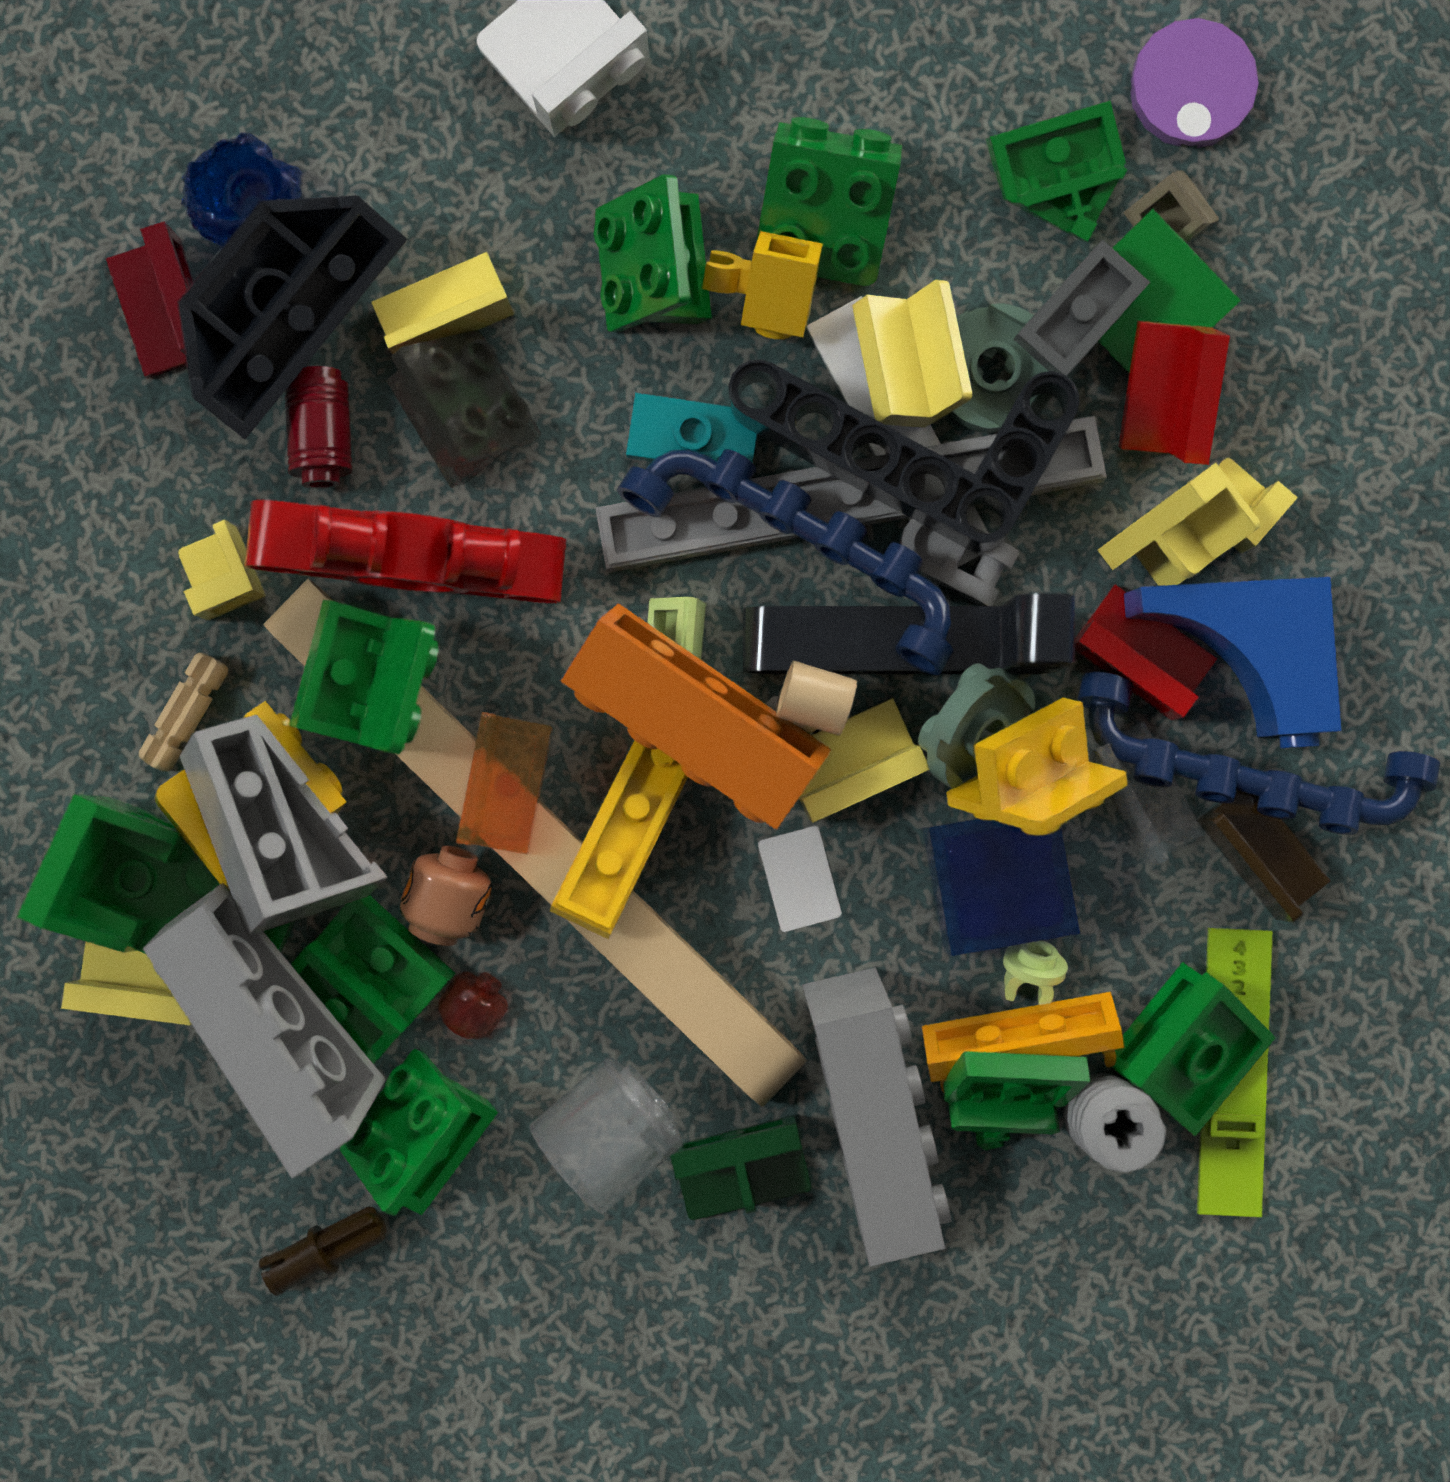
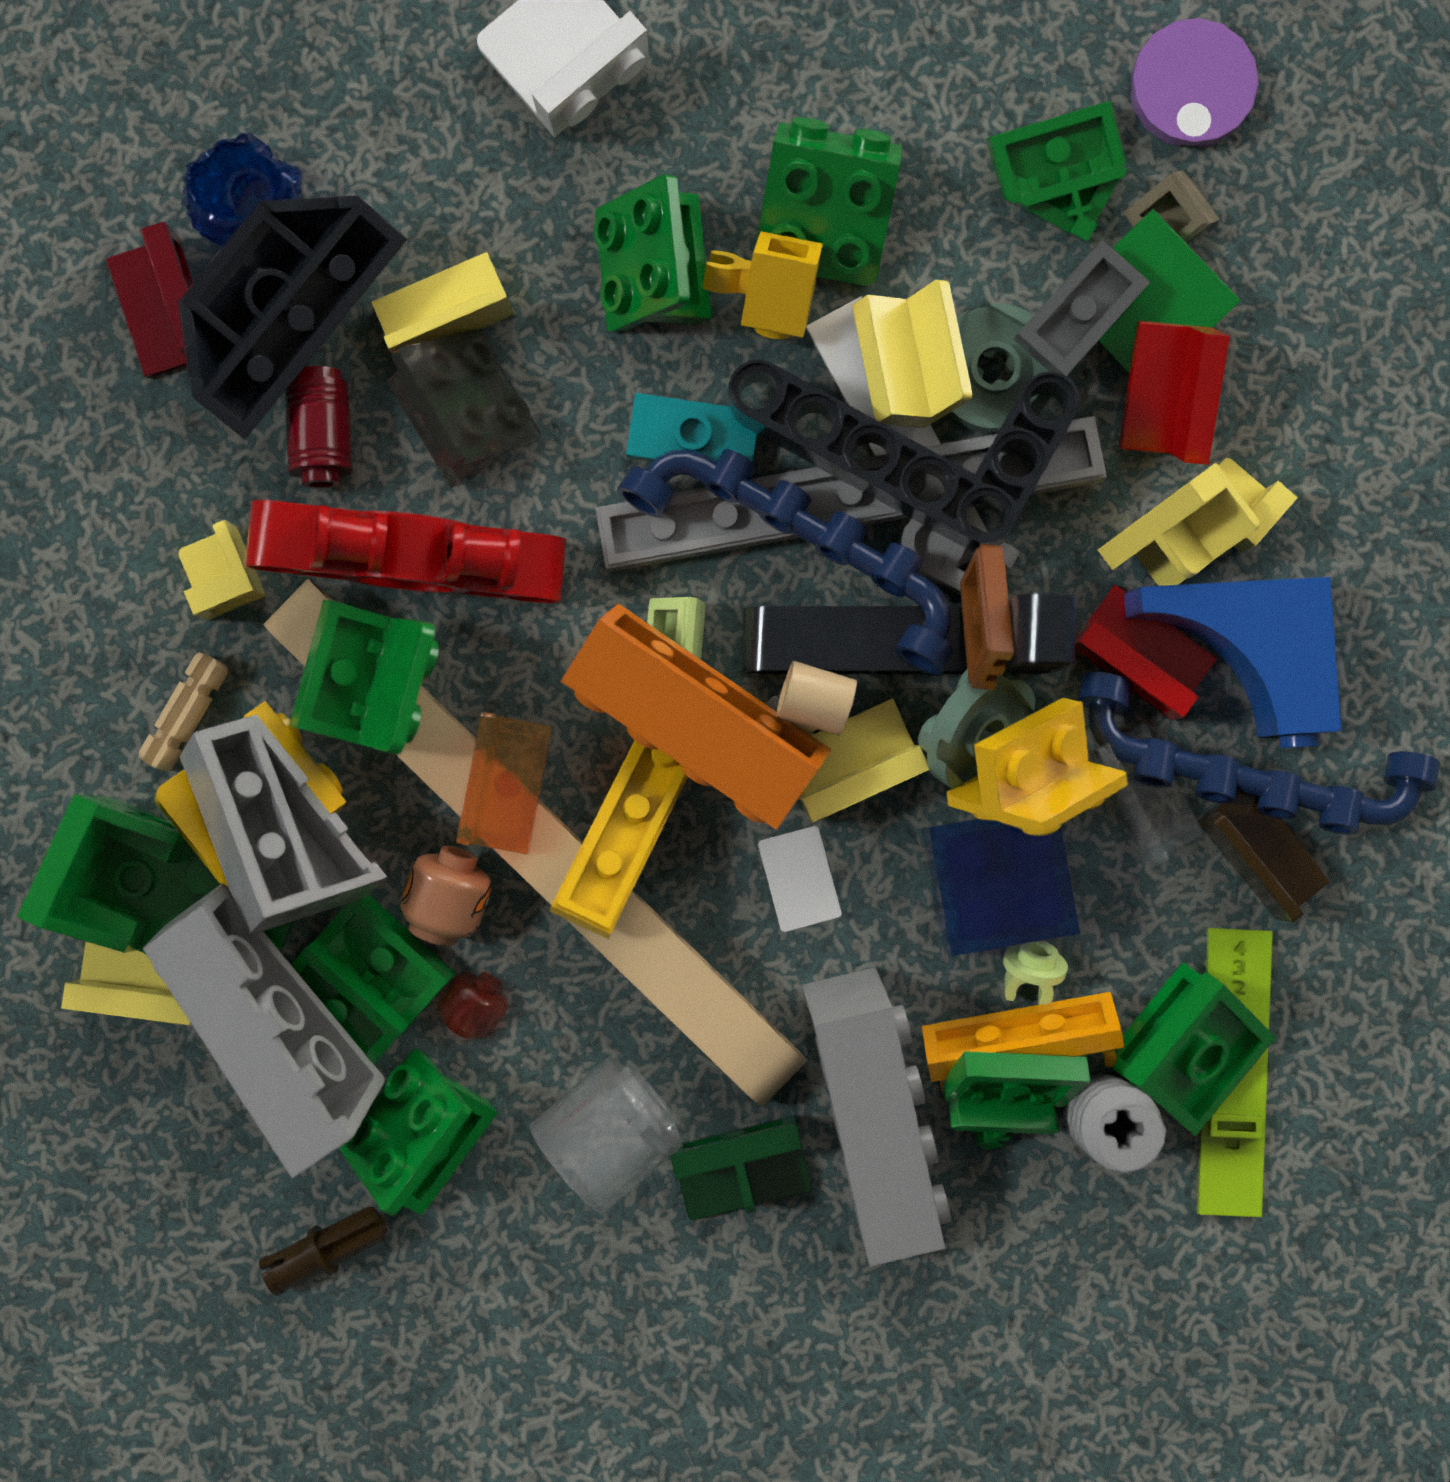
(986, 616): none -> dark orange tile

